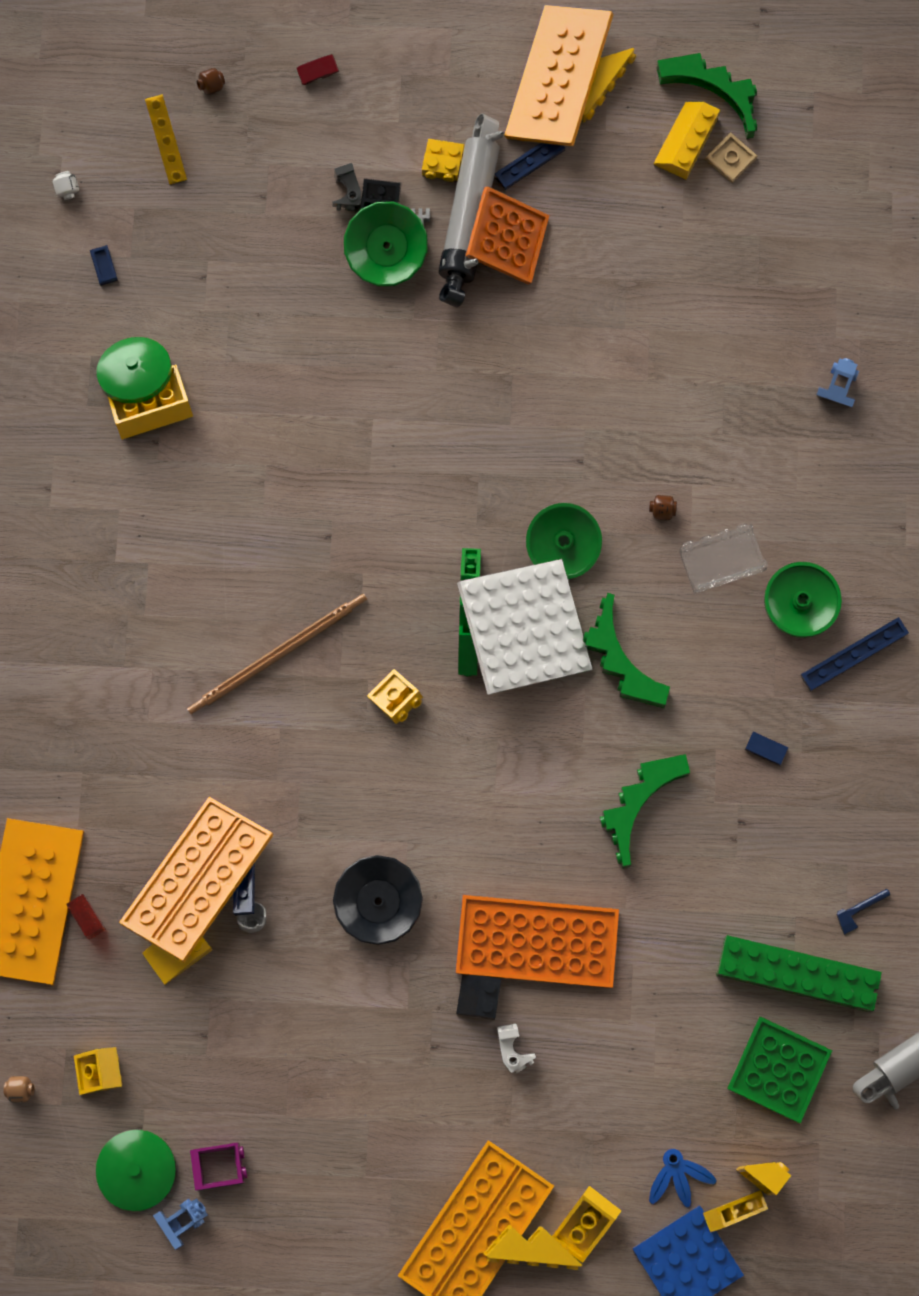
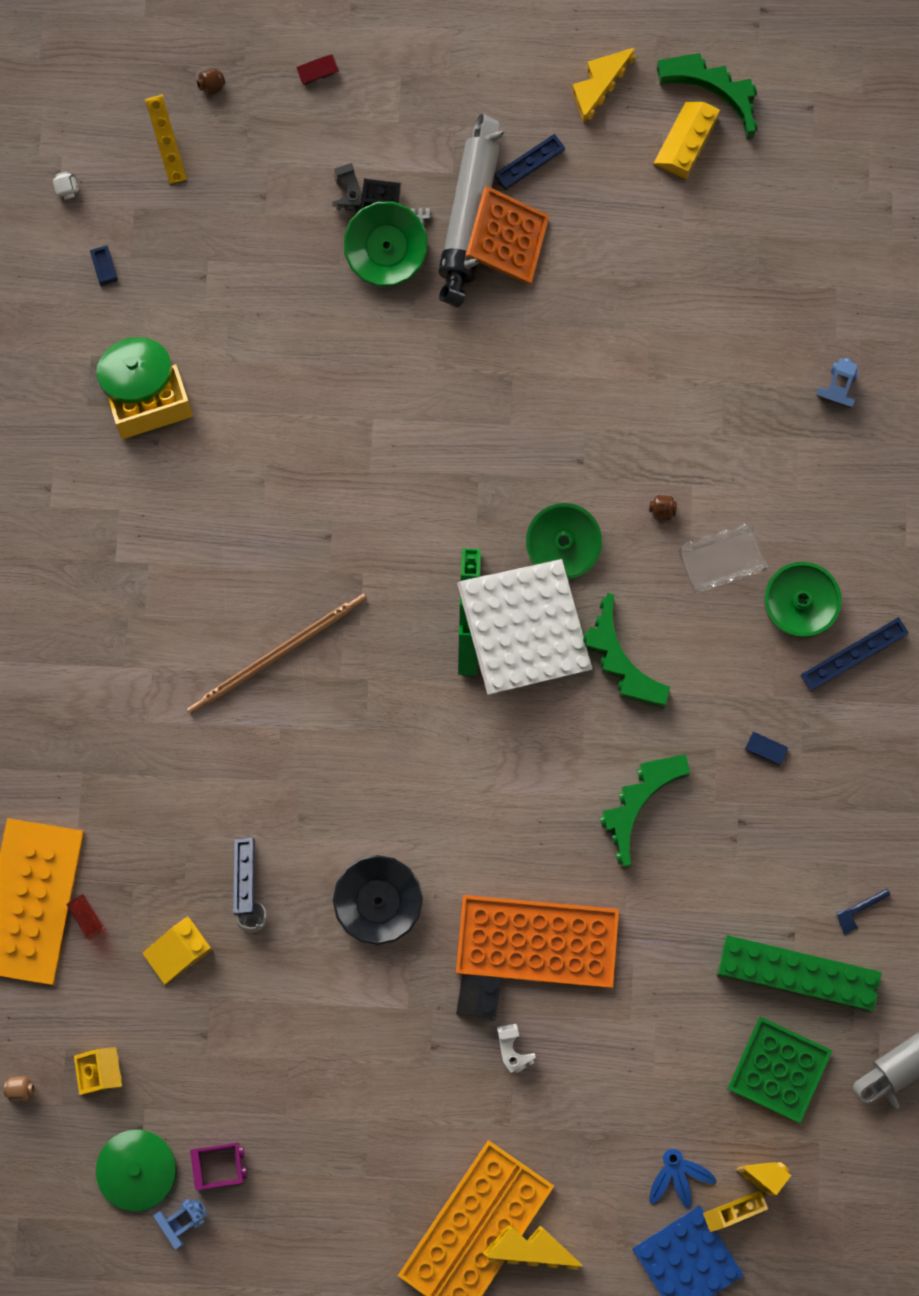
(196, 879): light orange plate -> none
(395, 696): yellow plate -> none
(442, 160): yellow plate -> none
(559, 75): light orange plate -> none
(586, 1224): yellow slope -> none
(731, 157): tan tile -> none

